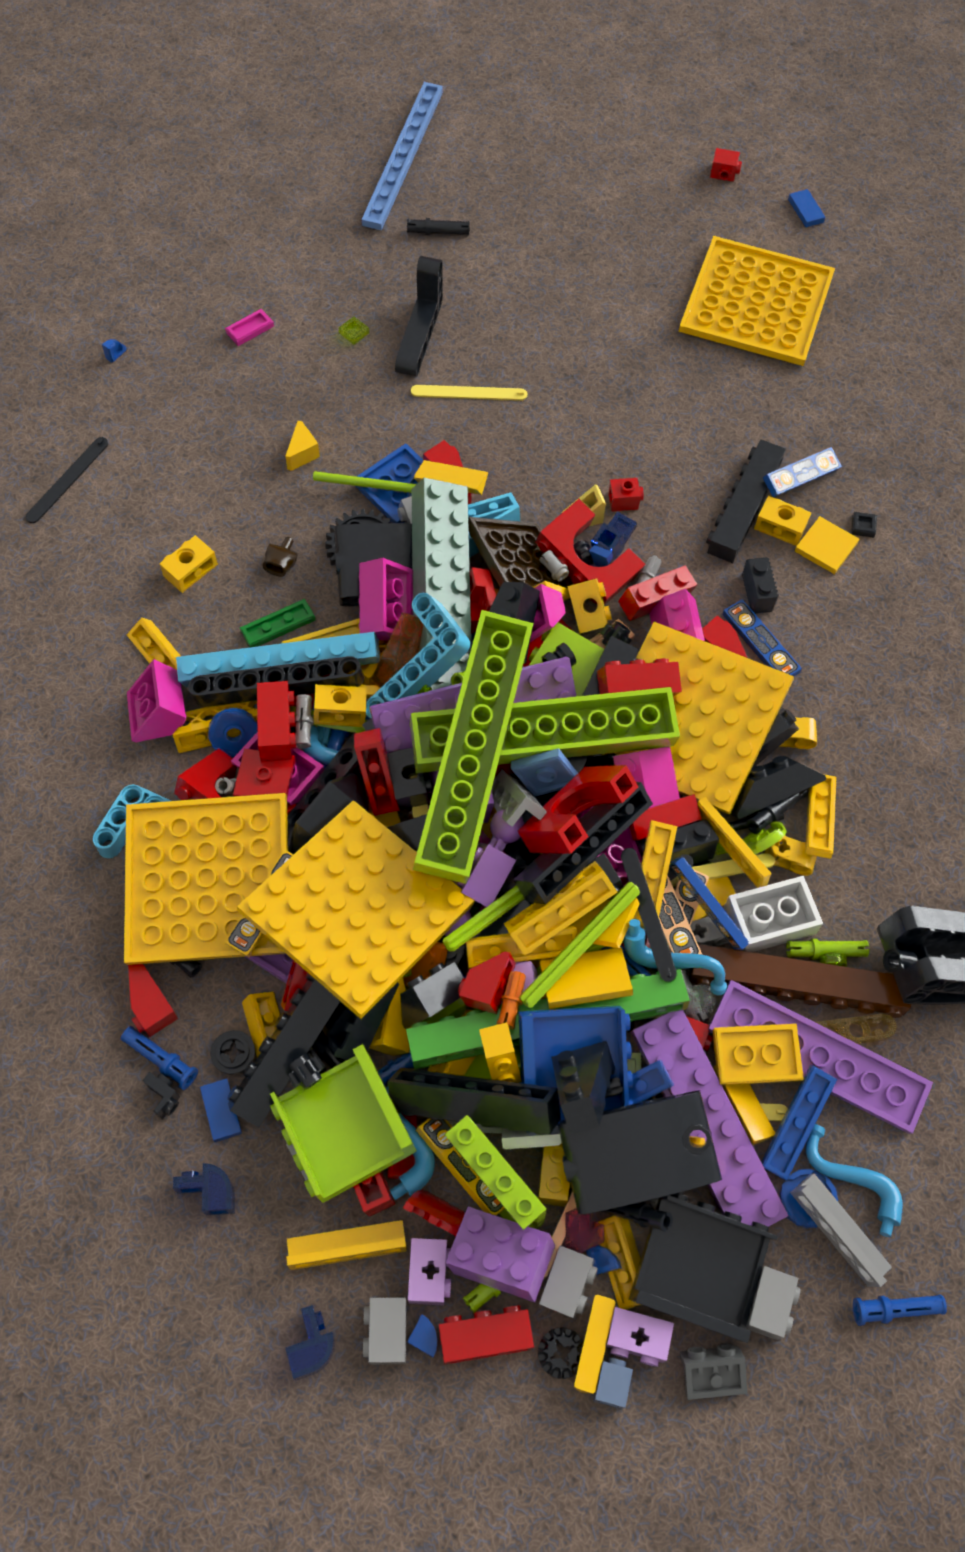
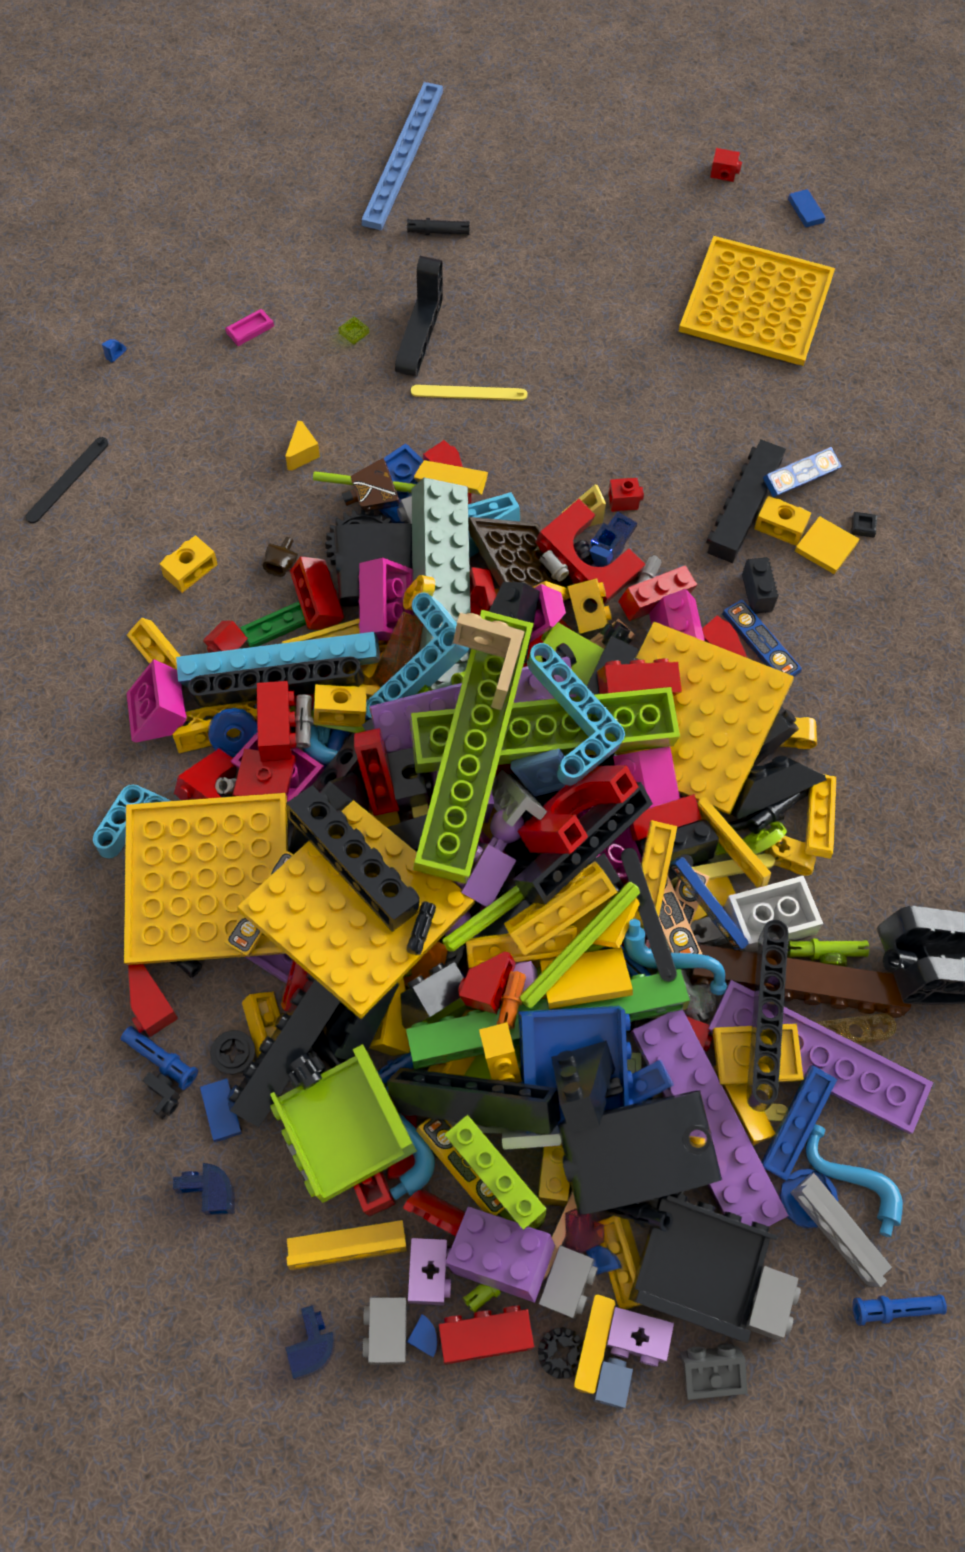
(225, 637): none -> red brick
(316, 593): none -> red brick
(372, 488): none -> reddish brown torso
(391, 910): none -> black brick
(419, 585): none -> yellow beam
(421, 928): none -> black axle
(494, 639): none -> tan bracket
(578, 711): none -> medium azure beam
(764, 1025): none -> black beam

